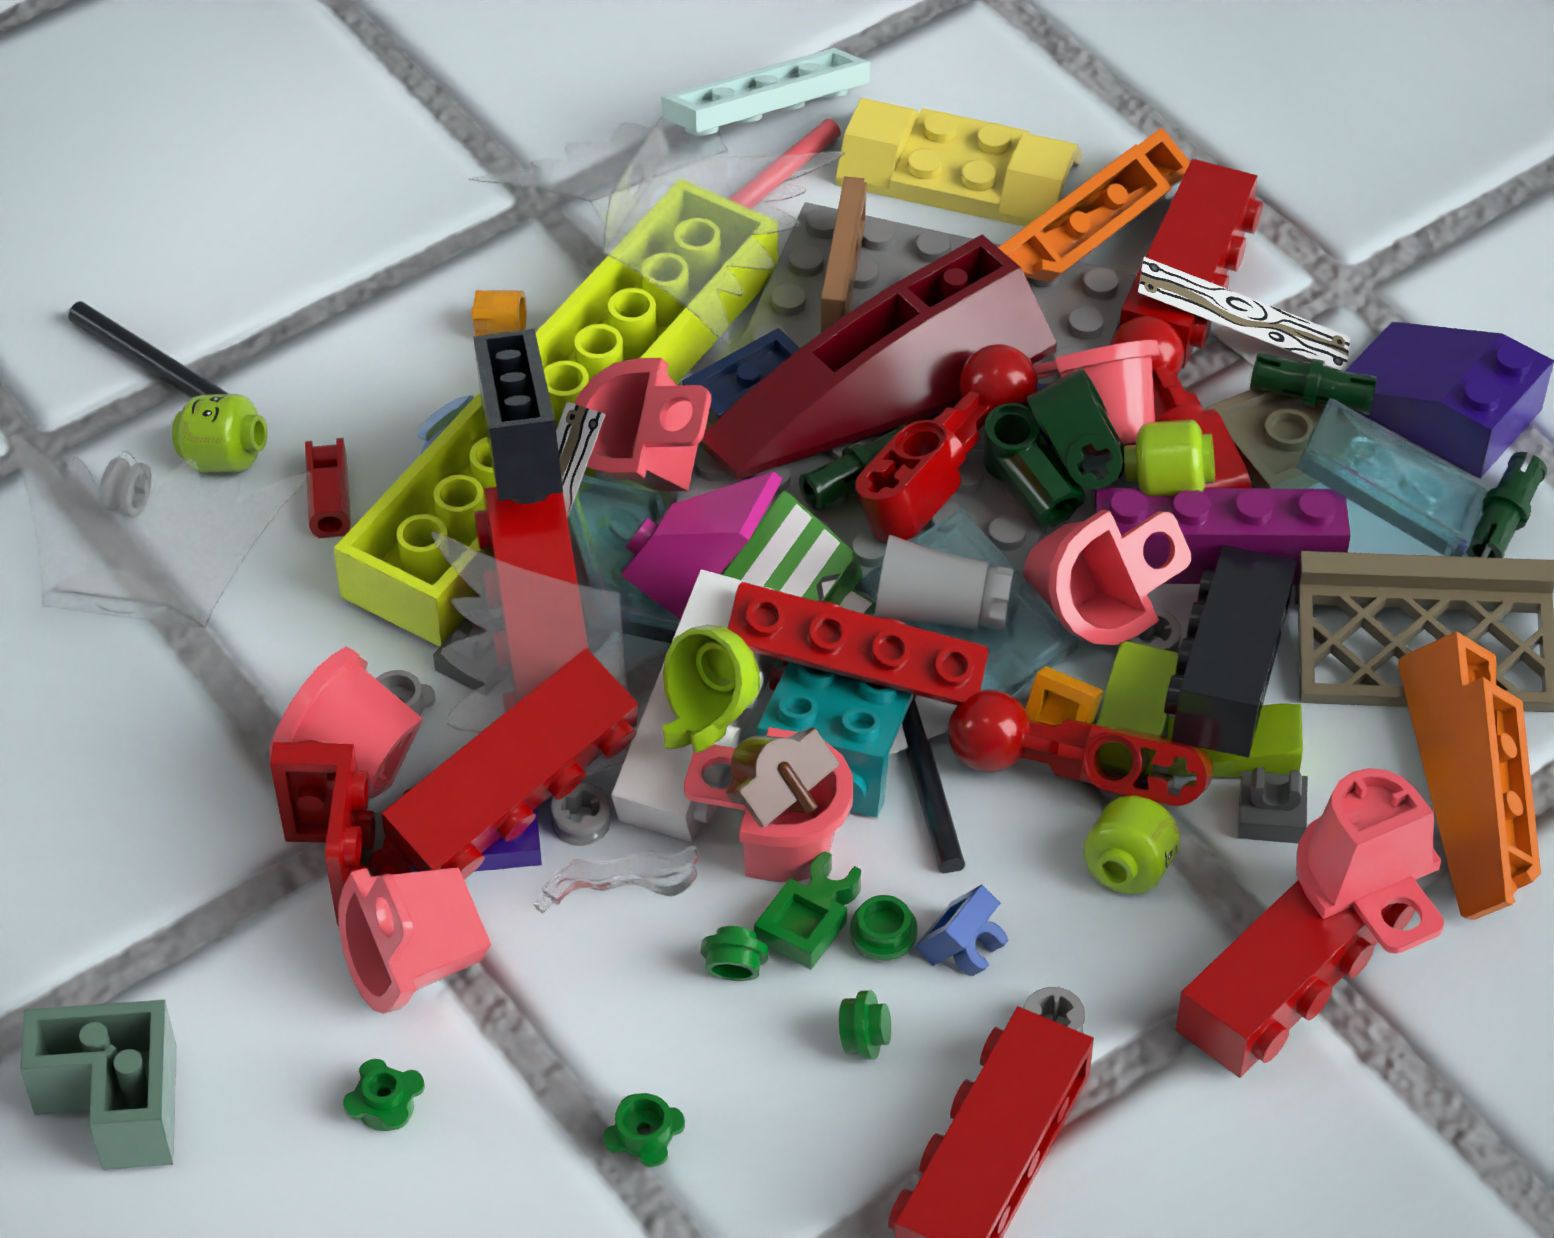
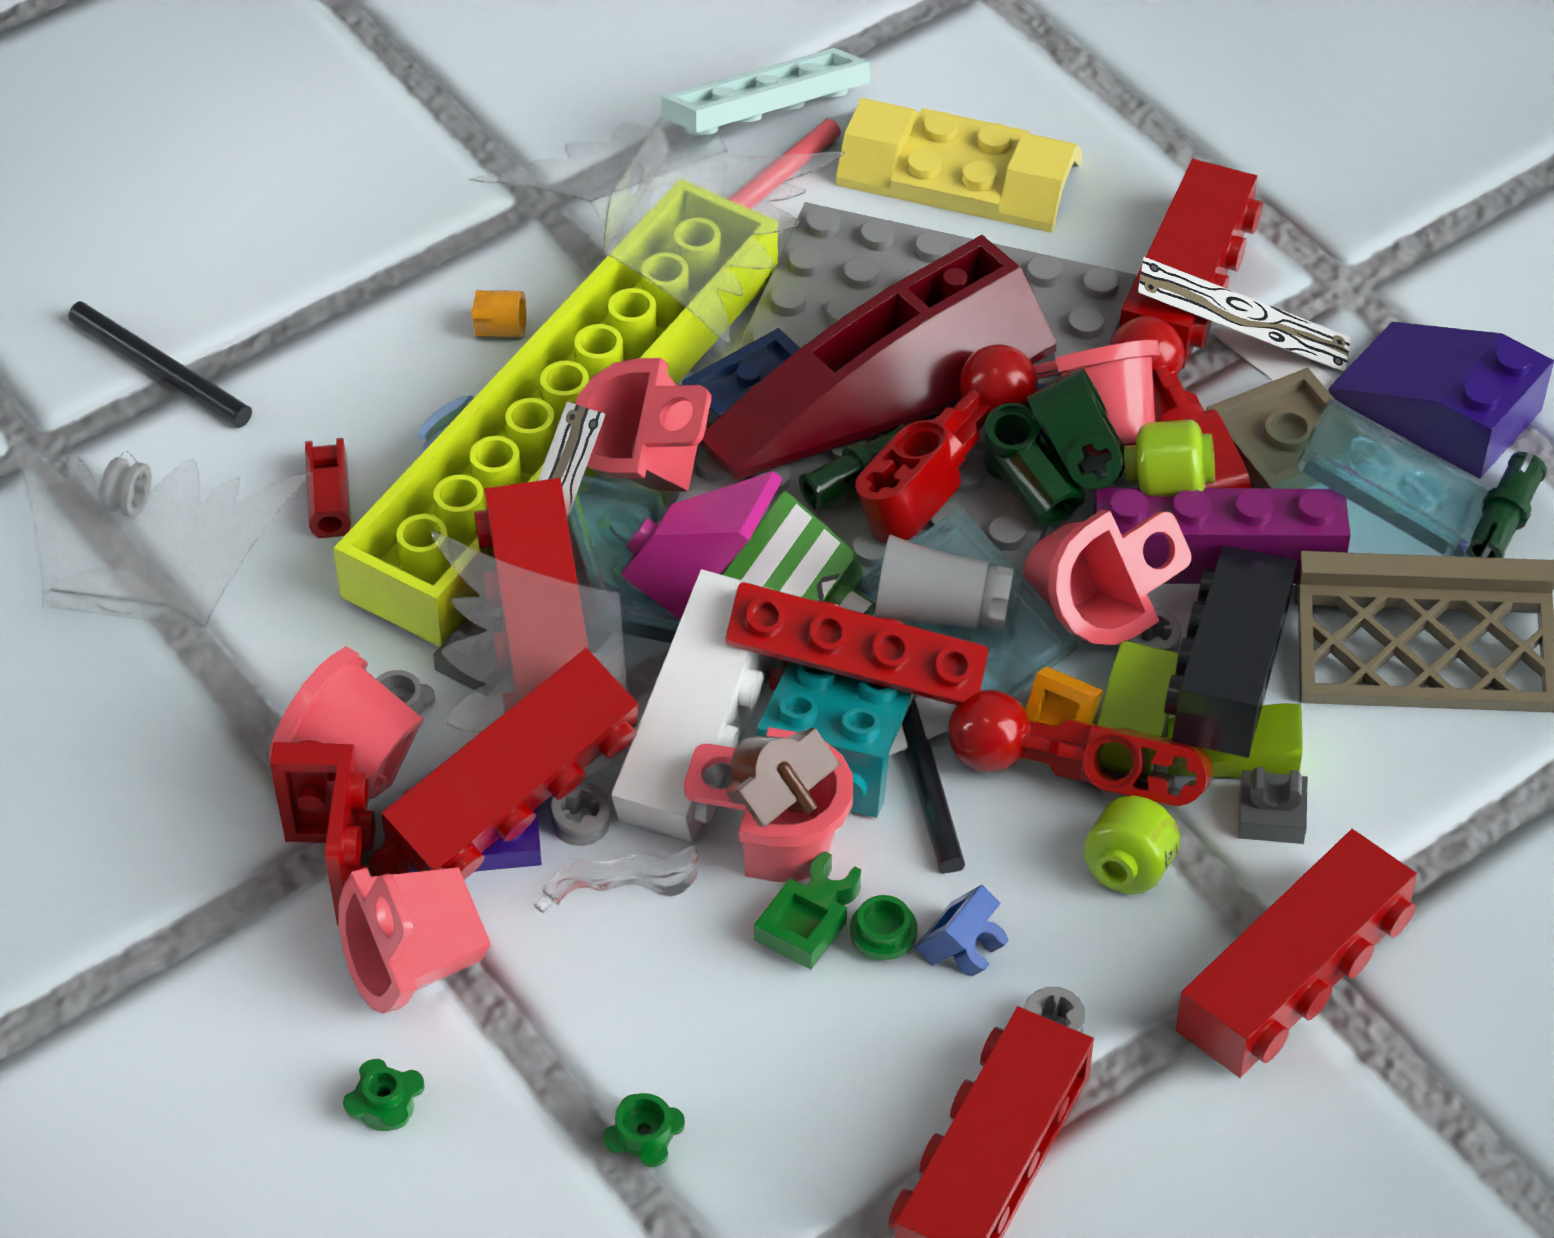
(111, 1063): sand green brick -> none
(219, 433): lime head -> none
(518, 416): black brick -> none
(708, 685): lime piece -> none
(734, 954): green plate -> none
(844, 252): medium nougat tile -> none
(864, 1025): green plate -> none
(1098, 208): orange wedge -> none
(1312, 382): dark green pin -> none
(1369, 855): coral container -> none
(1474, 769): orange wedge -> none

